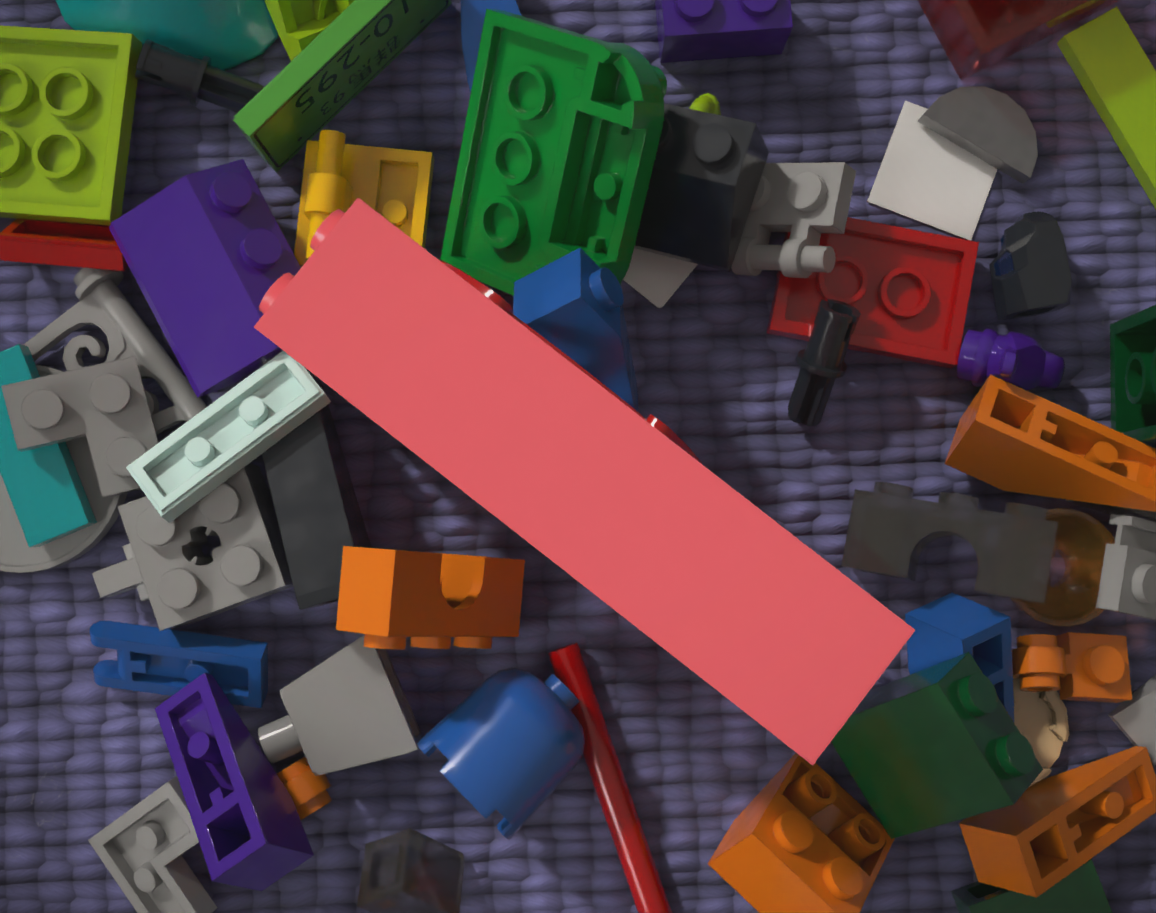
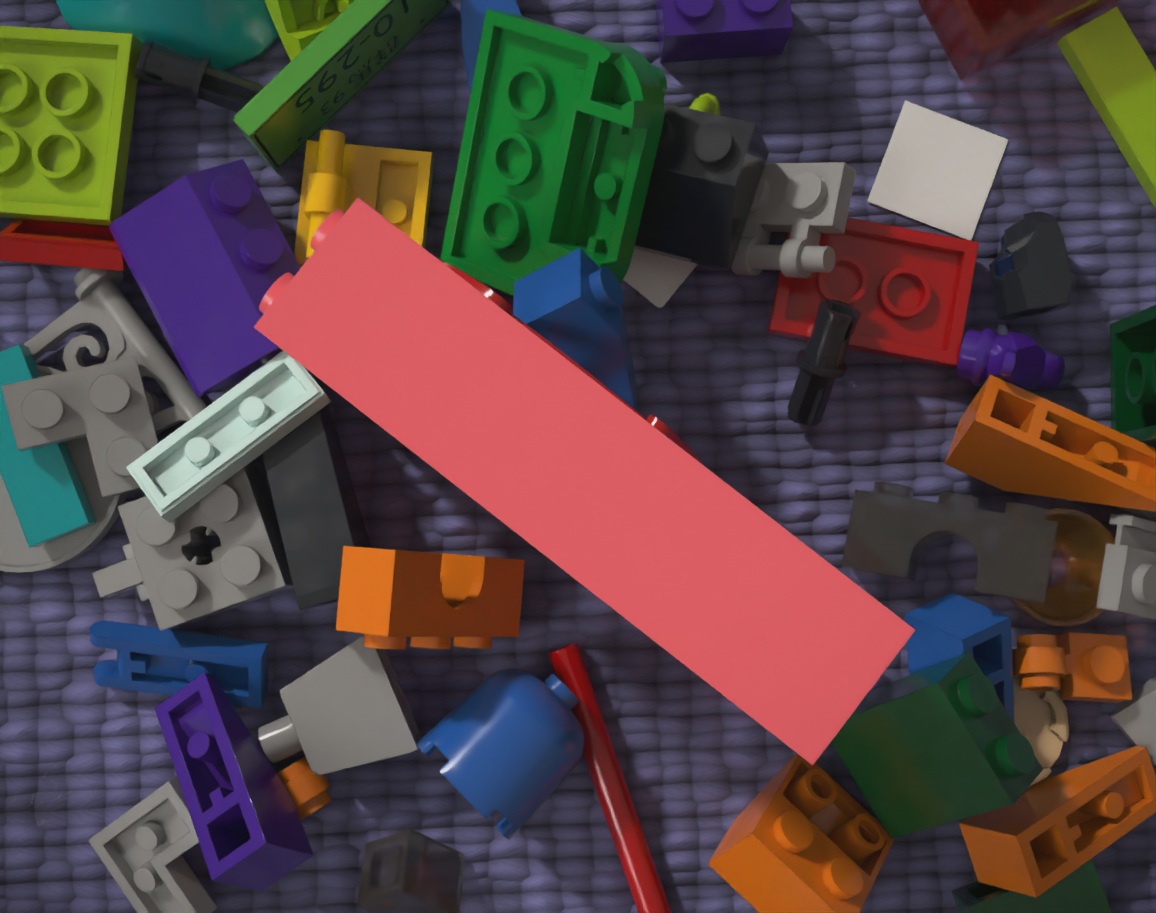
(987, 127): flat silver tile -> none

